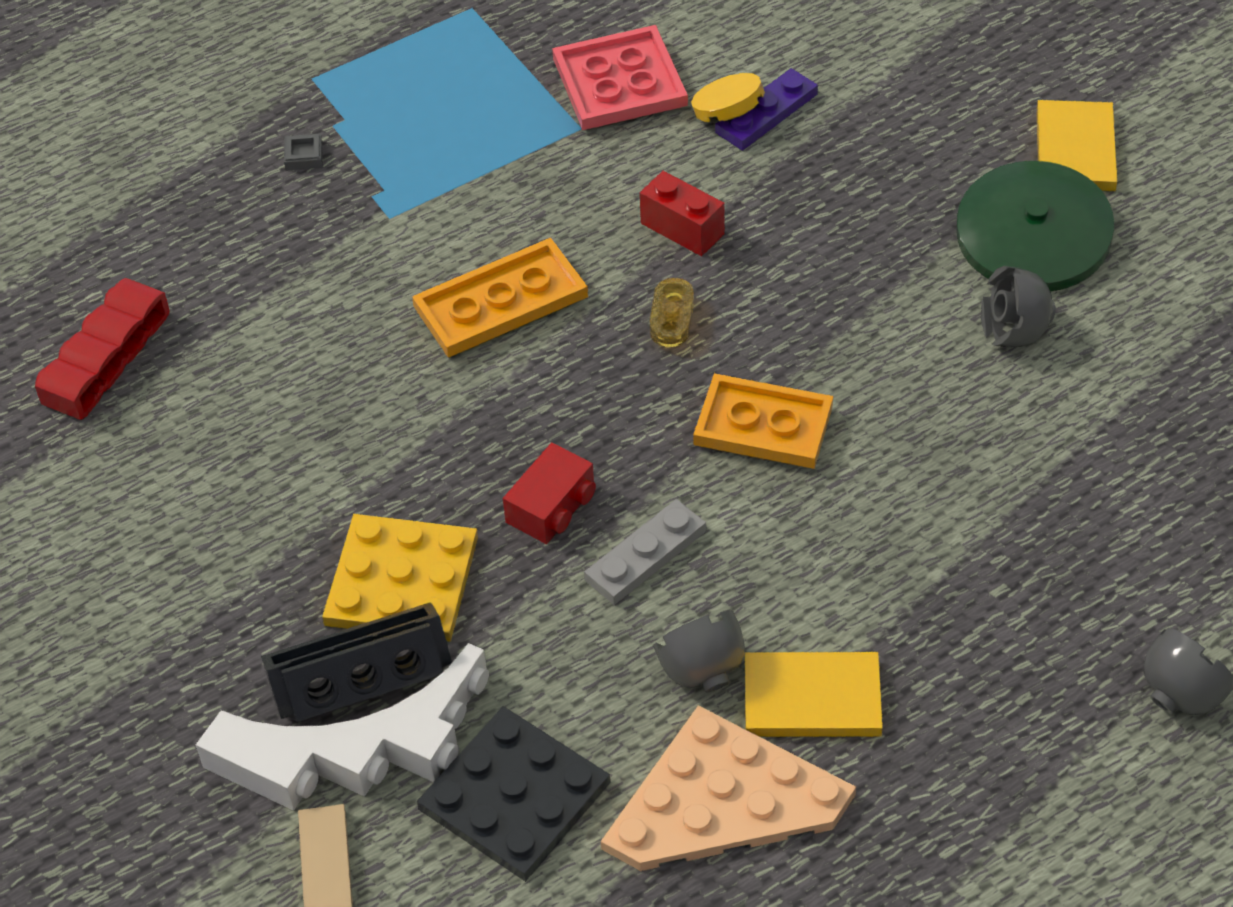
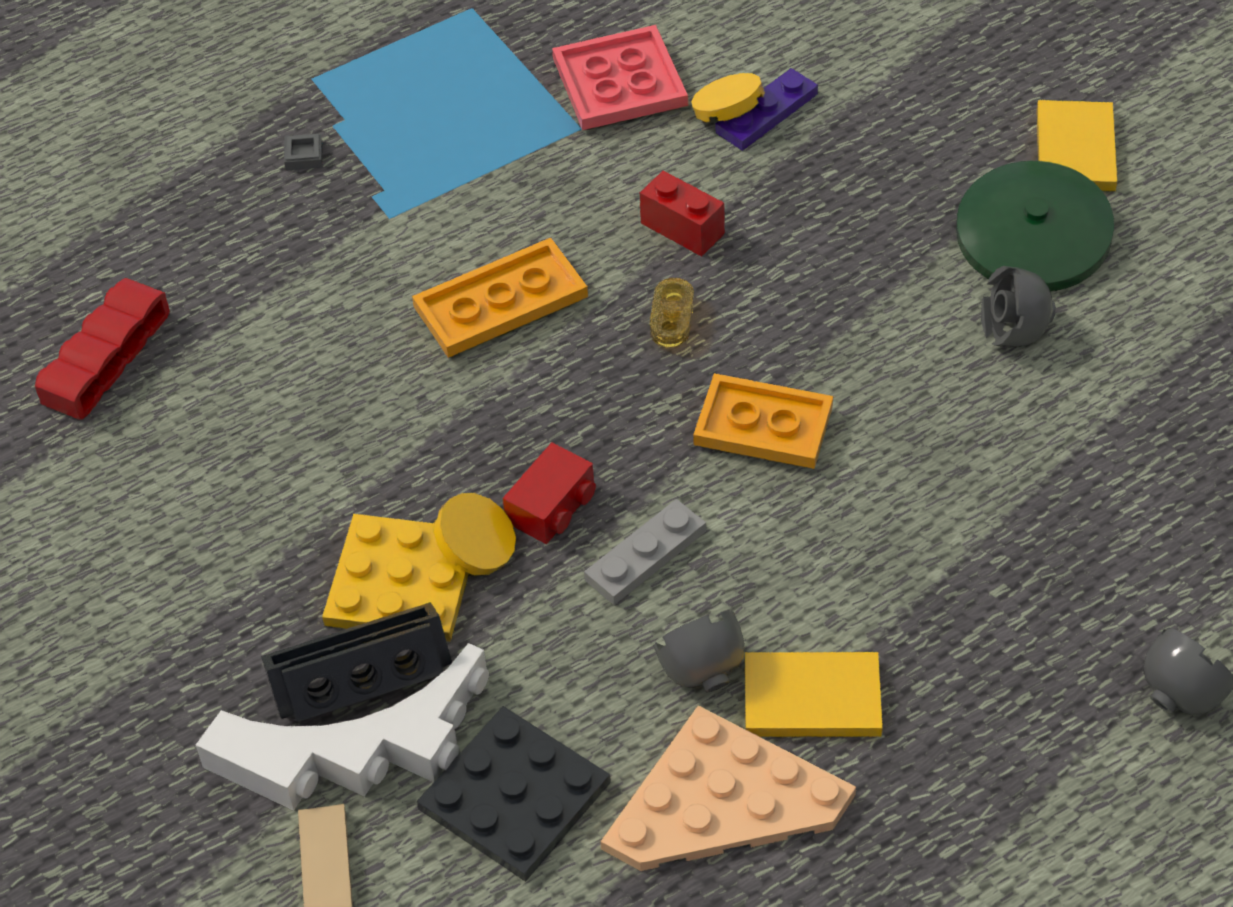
(474, 533): none -> yellow tile

